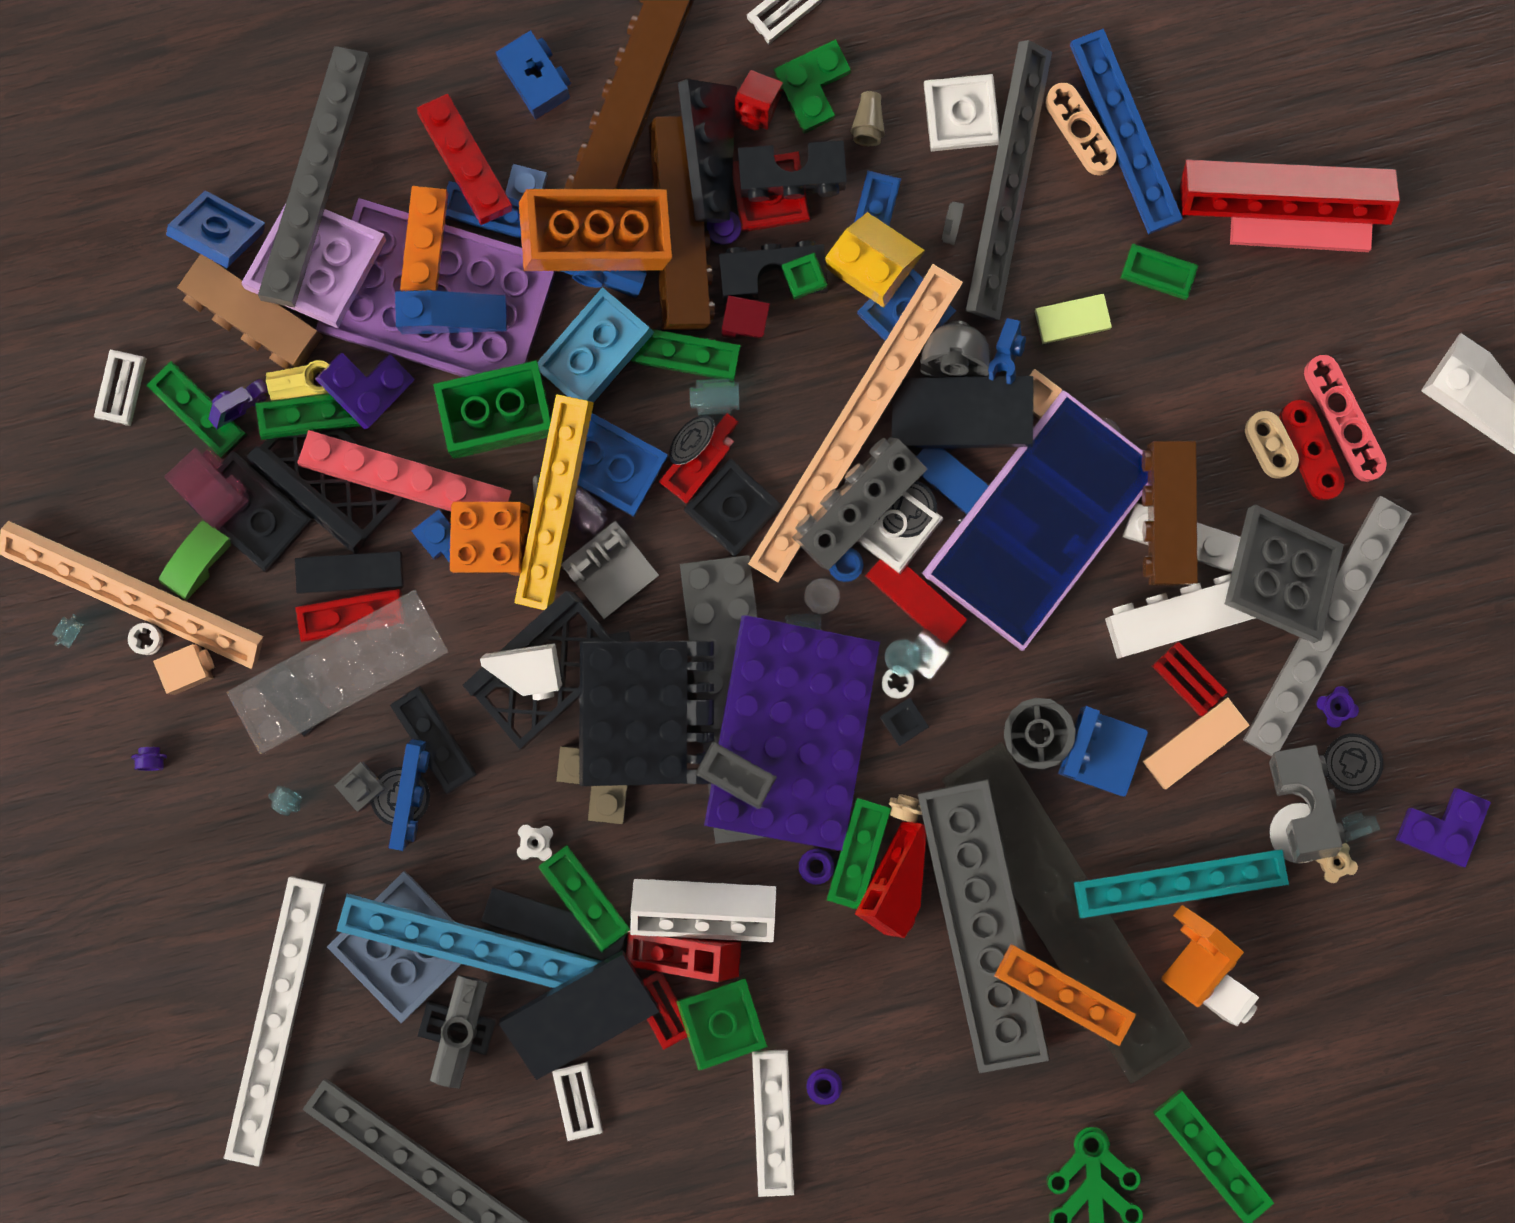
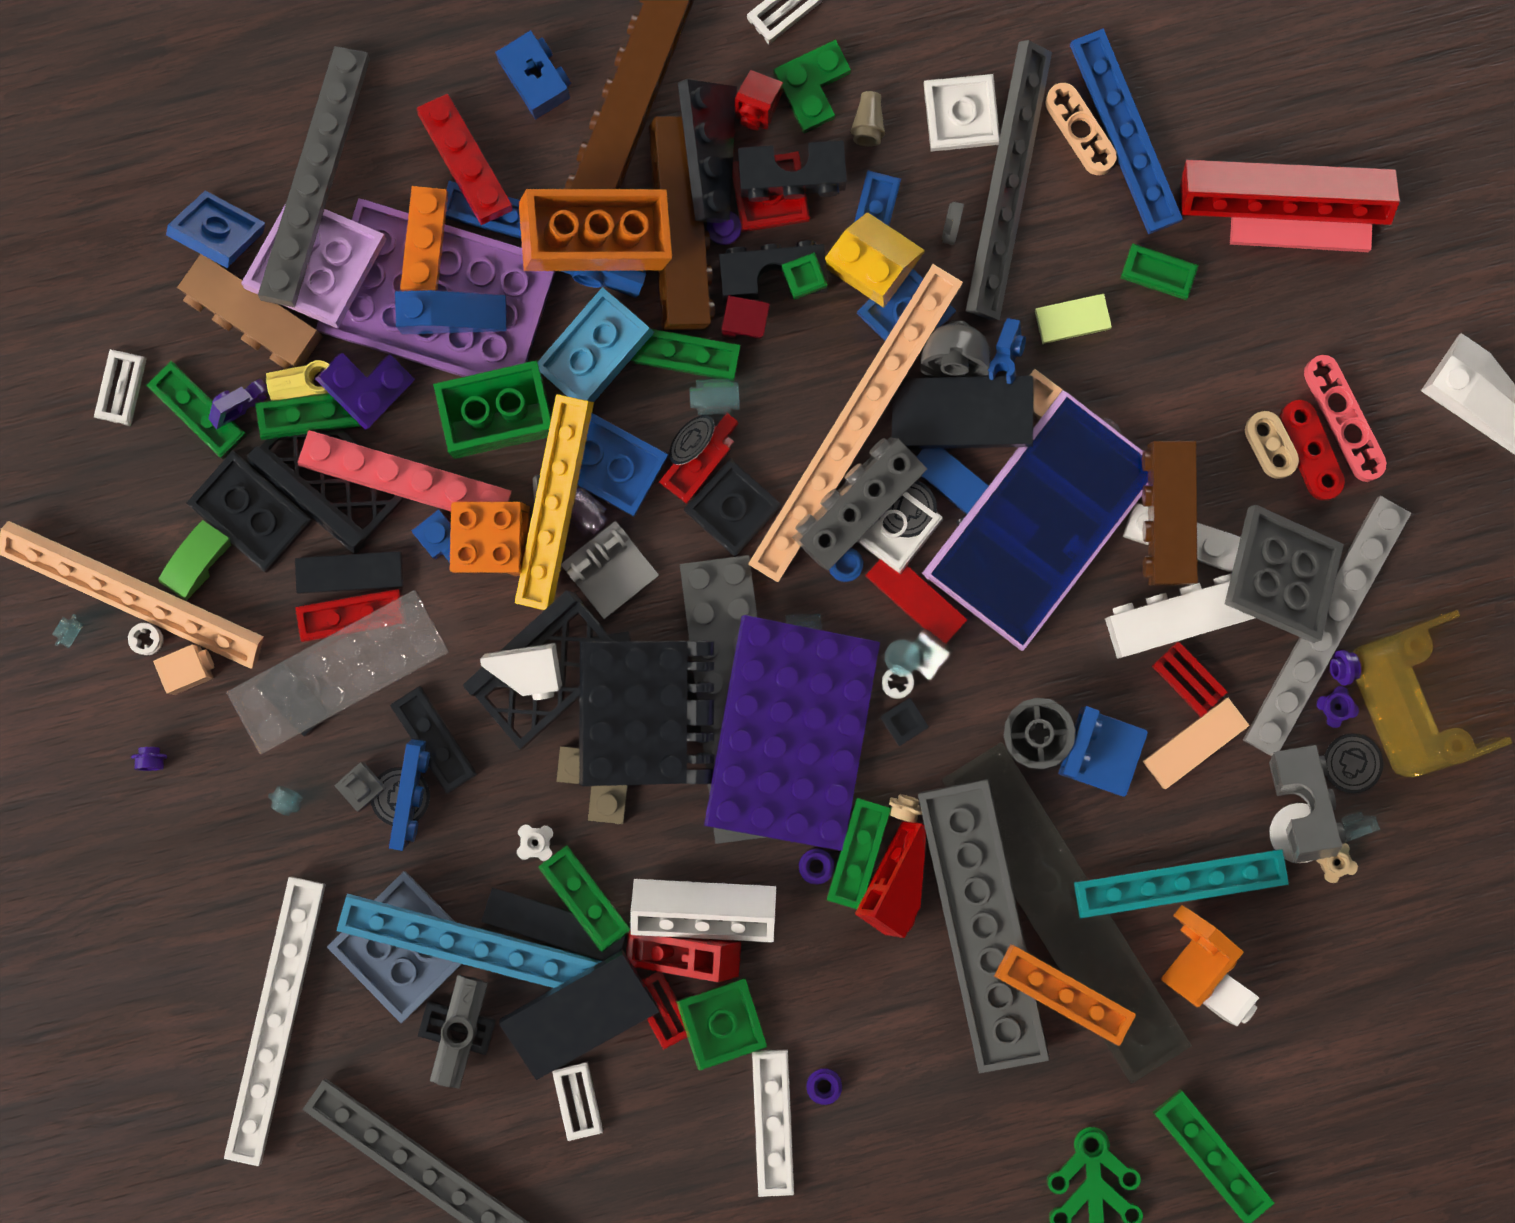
(207, 488): clear pink brick -> none
(522, 179): medium blue plate -> none
(735, 775): dark grey plate -> none
(822, 596): clear plate -> none
(1345, 667): none -> dark purple plate
(1401, 709): none -> clear yellow windscreen
(1453, 835): dark purple plate -> none

